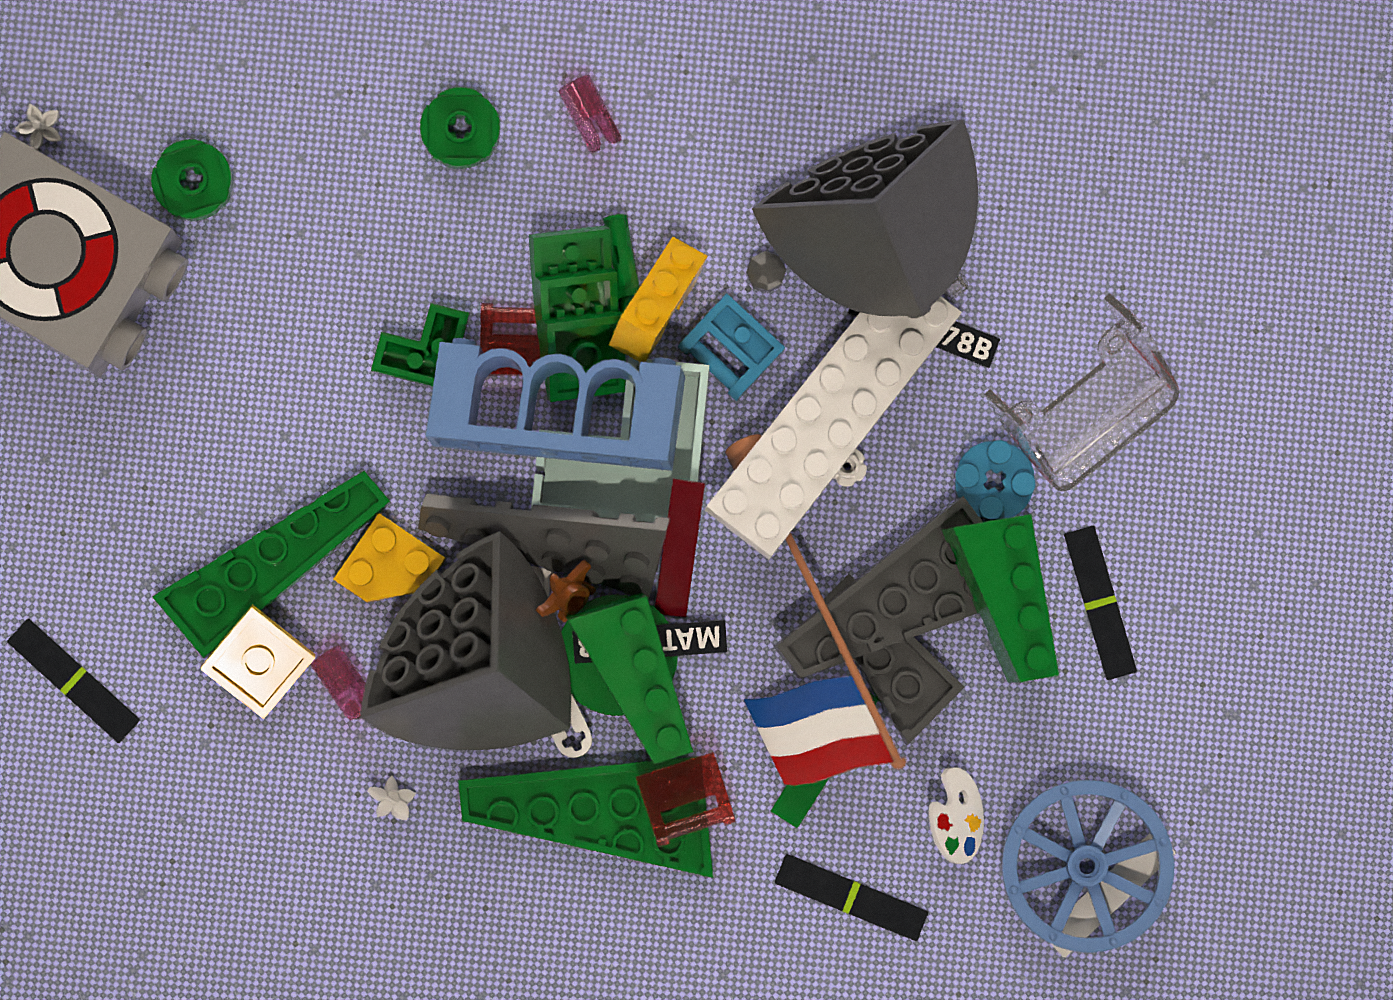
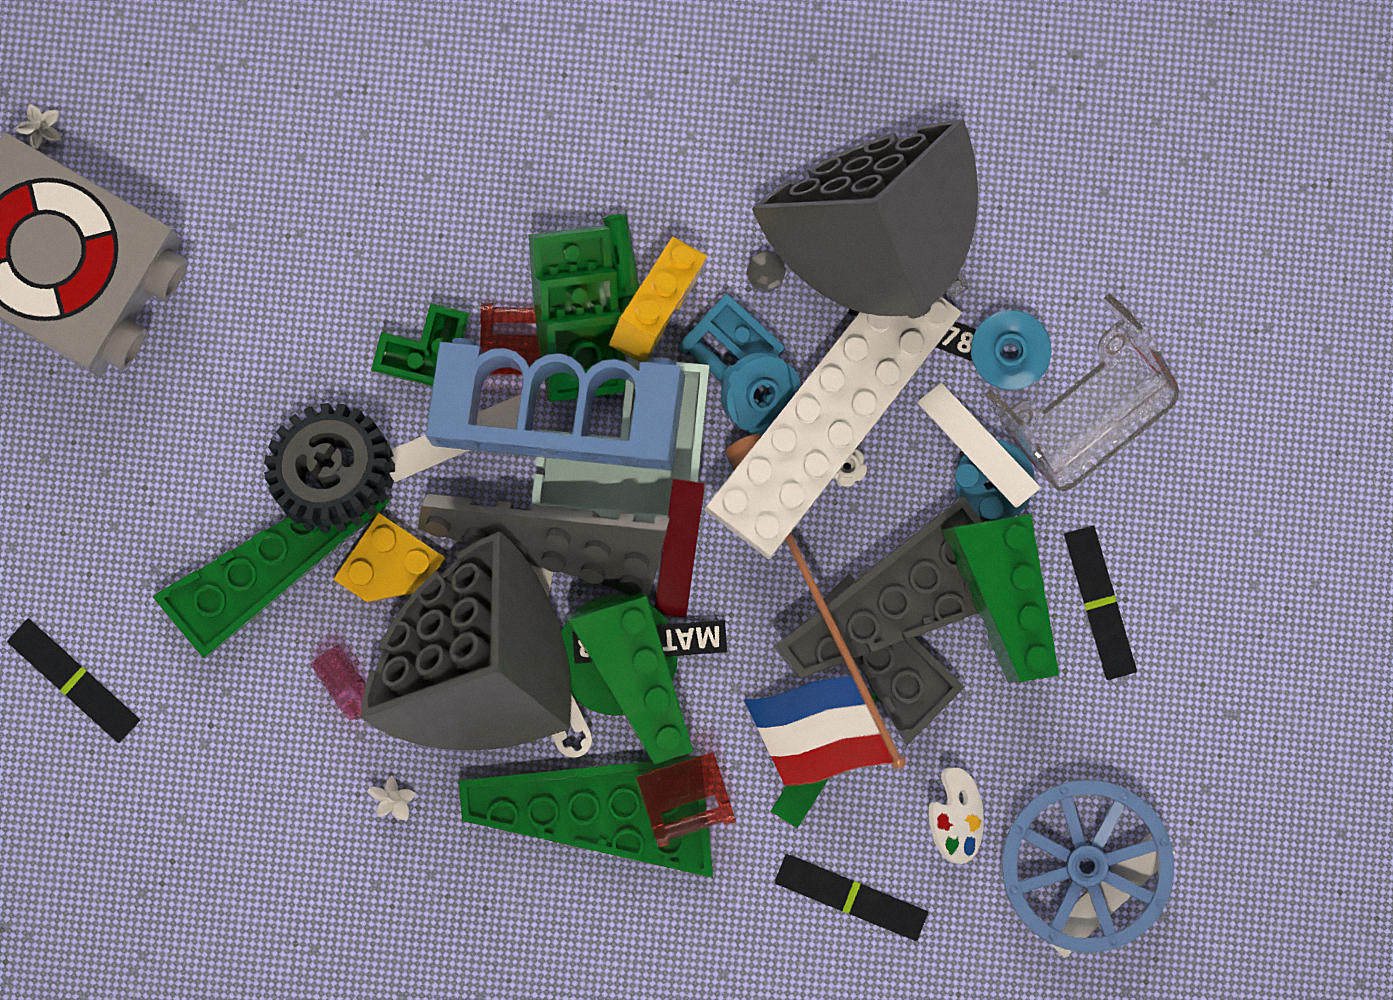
(211, 193): green plate -> none
(258, 661): plate -> none
(348, 488): none -> wheel
(420, 453): none -> white sticker
(444, 111): green plate -> none
(568, 593): dark orange animal -> none
(586, 106): clear pink hinge -> none
(744, 378): none -> dark azure plate
(978, 445): none -> white sticker
(1017, 330): none -> dark azure dish

